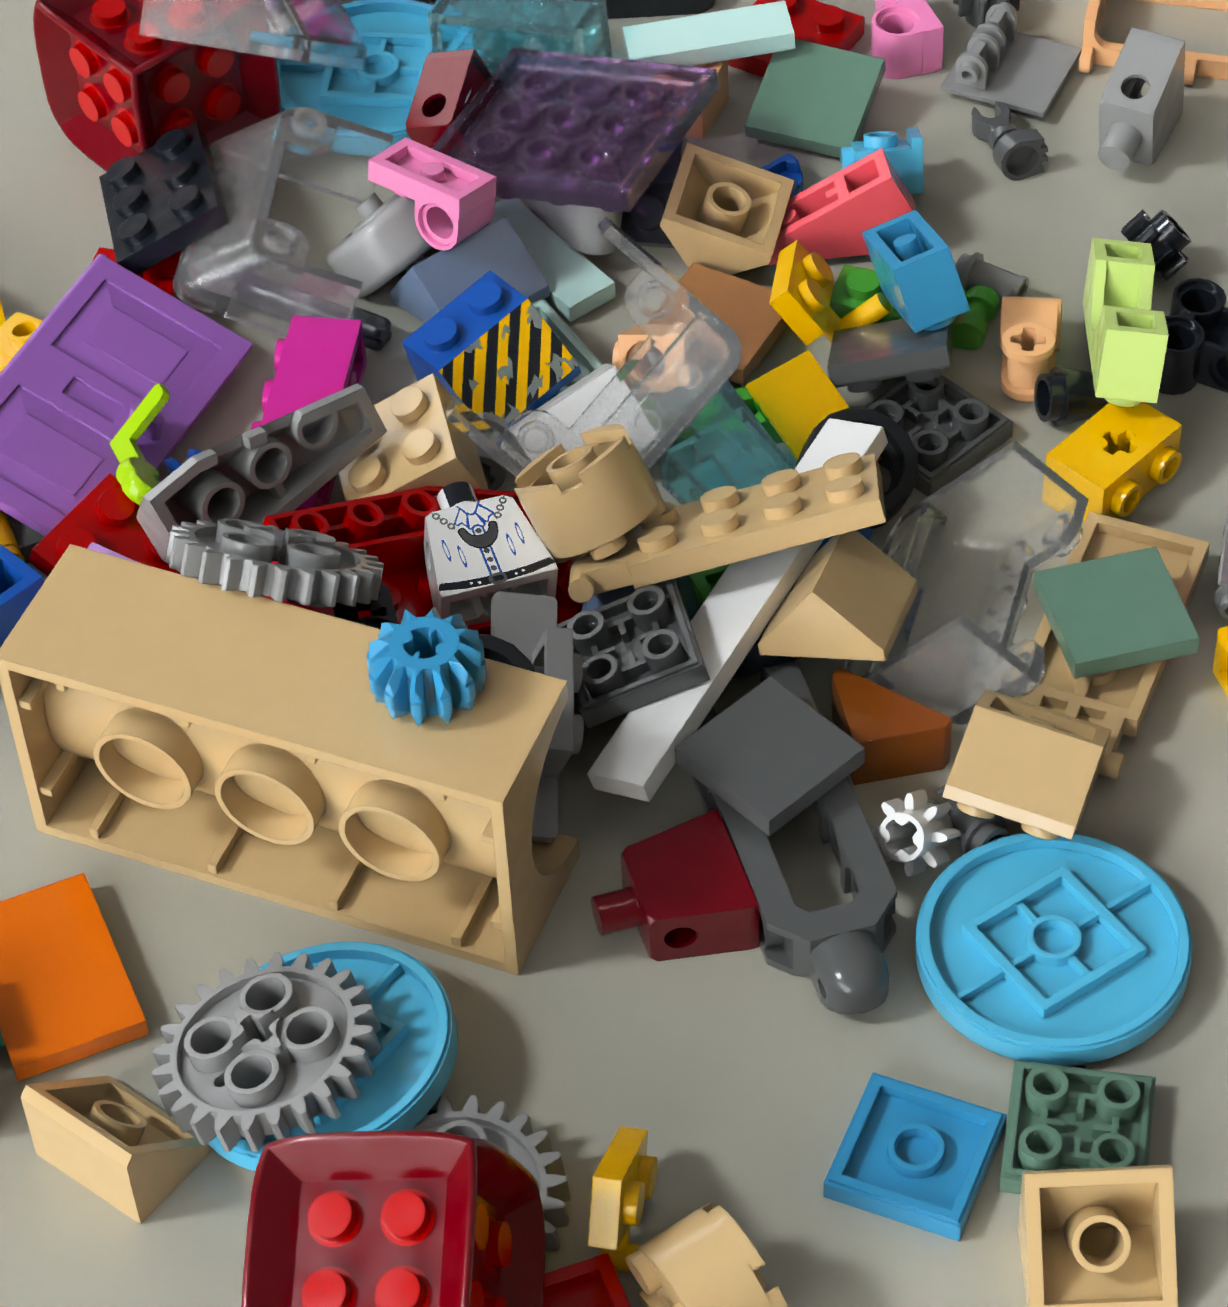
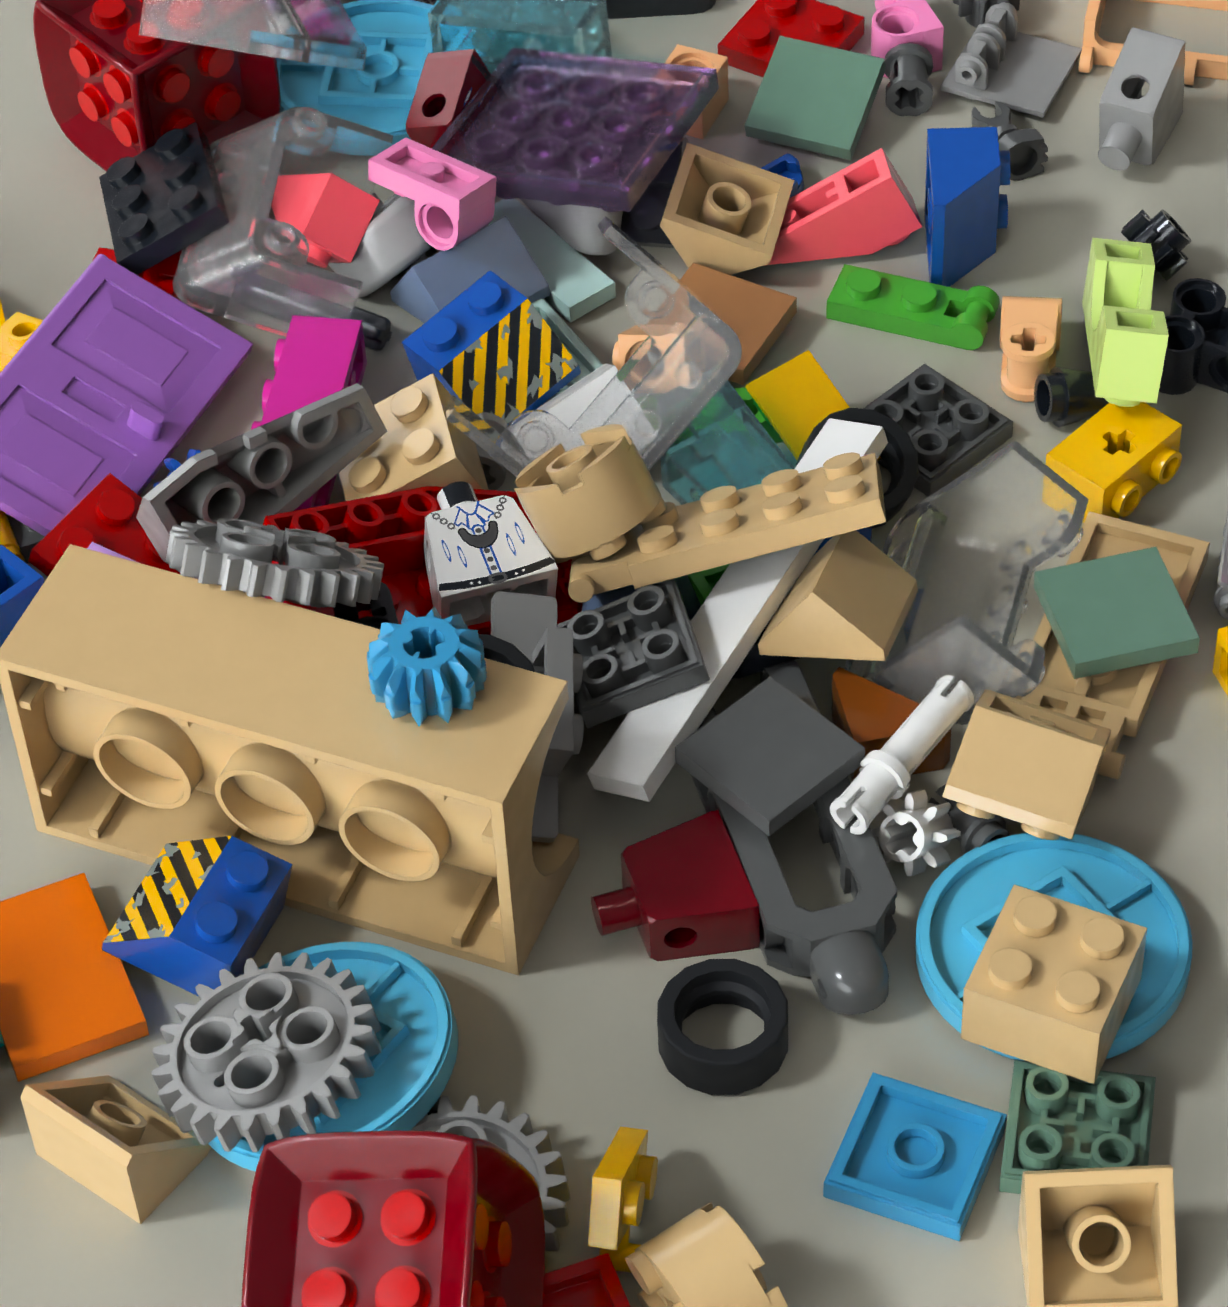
(134, 472): lime piece -> none
(201, 911): none -> blue slope
(326, 212): none -> coral slope
(712, 36): light aqua tile -> none
(722, 1069): none -> black tyre
(804, 293): yellow plate -> none
(887, 350): dark grey tile -> none
(888, 771): none -> white pin
(904, 154): medium azure brick -> none
(908, 72): none -> dark grey bush
(916, 272): dark azure brick -> none
(963, 199): none -> blue slope
(975, 271): light grey pin -> none
(1053, 983): none -> tan brick

